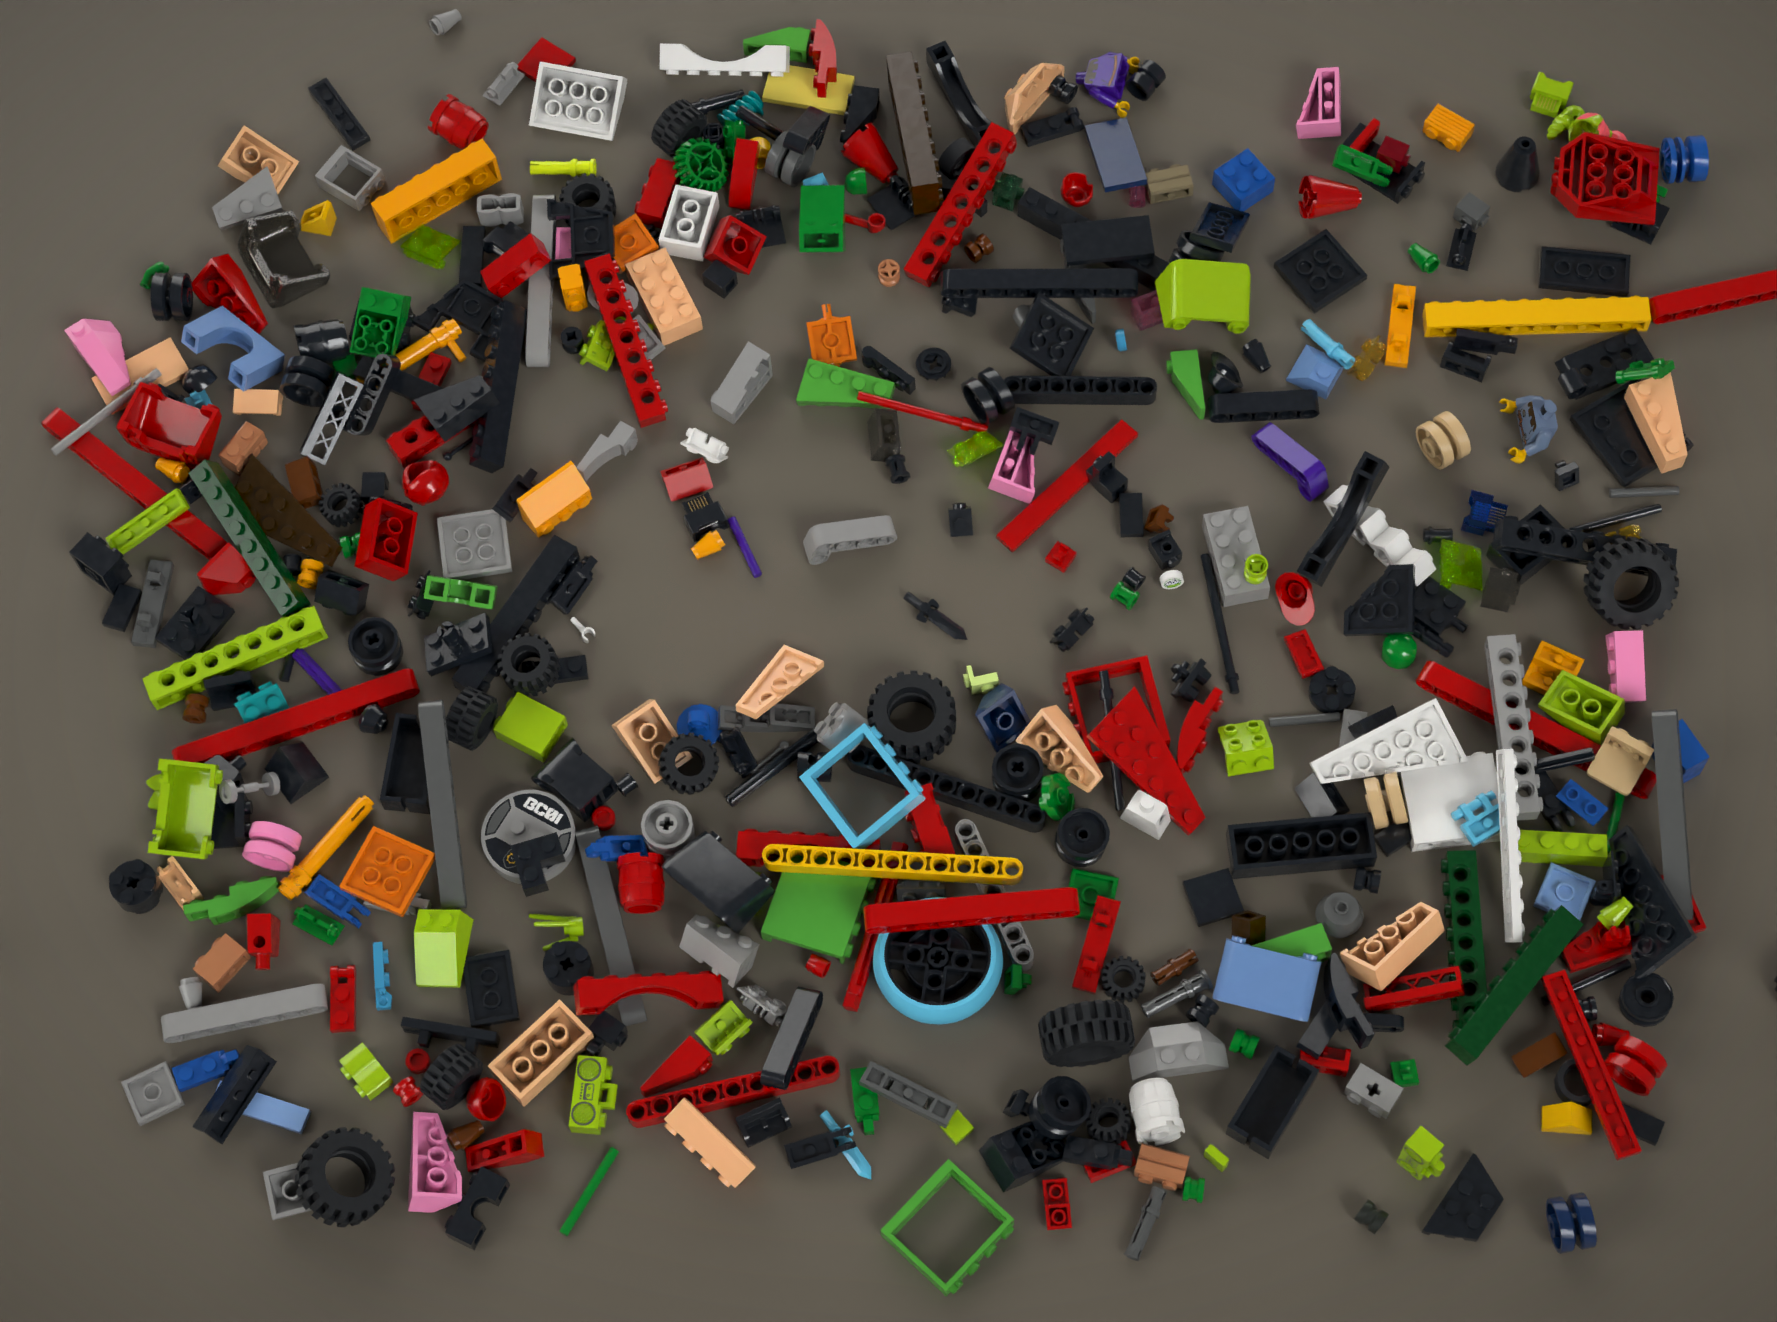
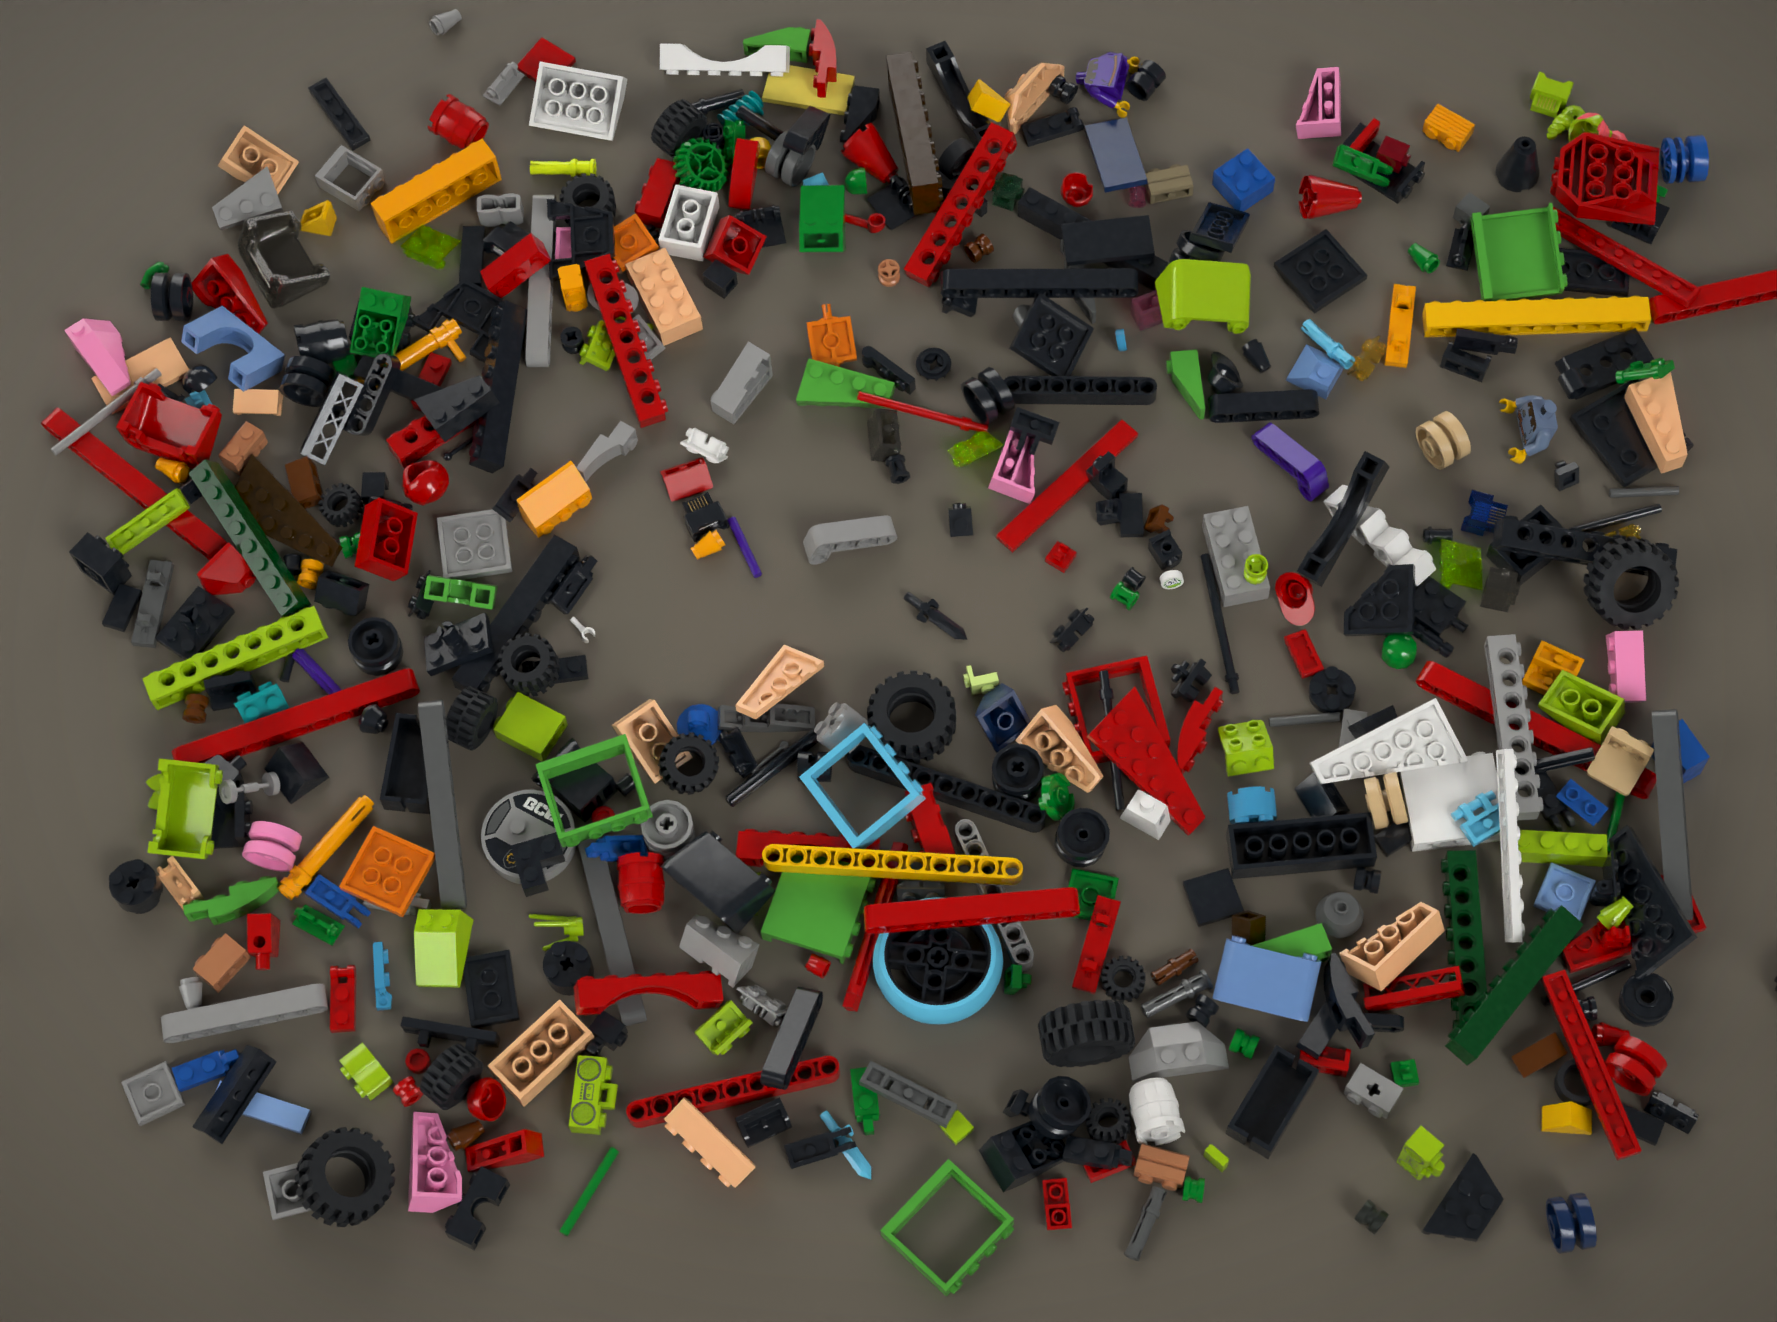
(583, 758): none -> bright green window
(682, 1066): red slope -> none
(987, 101): none -> yellow slope
(1109, 511): none -> black tile
(1252, 805): none -> dark azure brick
(1518, 254): none -> bright green panel
(1626, 260): none -> red tile
(1662, 1107): none -> black hinge

